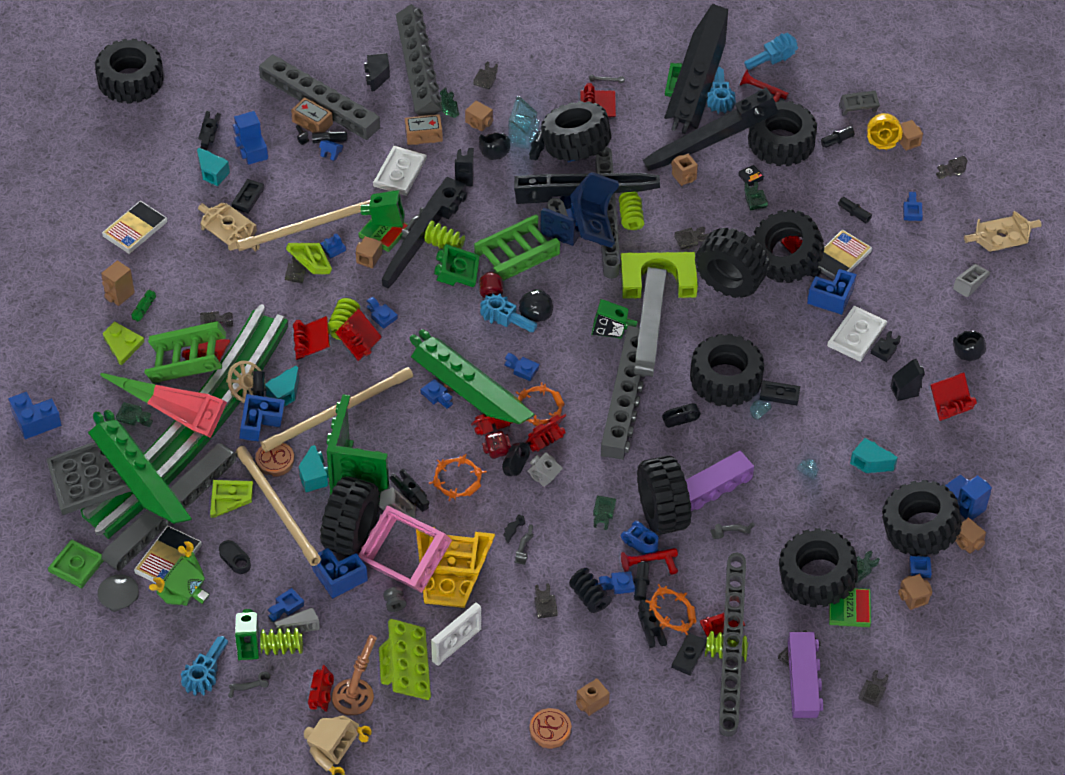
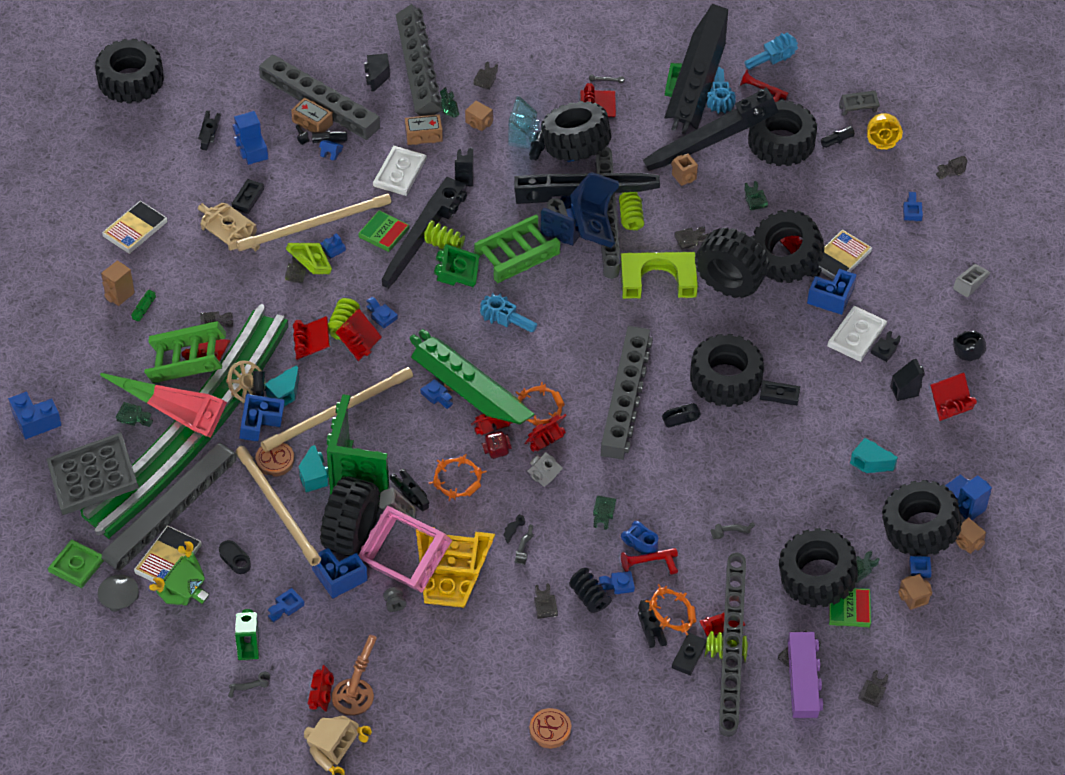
(122, 341): lime wing -> none
(136, 468): green hinge -> none
(203, 667): dark azure gear -> none
(212, 167): teal slope -> none
(230, 495): lime wing -> none
(281, 641): lime piece -> none
(304, 621): light grey slope -> none
(368, 252): medium nougat brick -> none
(385, 209): green torso -> none
(405, 232): dark grey piece -> none
(405, 660): lime bracket -> none
(456, 634): white tile -> none
(490, 284): dark red head -> none
(494, 145): black hair -> none
(513, 461): black piece -> none
(522, 368): blue plate -> none
(536, 305): black hair -> none
(592, 697): medium nougat brick -> none
(611, 320): torso -> none
(641, 581): black axle -> none
(650, 322): beam -> none
(664, 494): black tyre -> none
(719, 479): medium lavender brick -> none
(750, 175): black tile -> none
(759, 408): clear light blue plate -> none
(808, 468): clear light blue plate -> none
(855, 209): black axle -> none
(911, 135): medium nougat brick -> none
(1015, 228): tan plate -> none

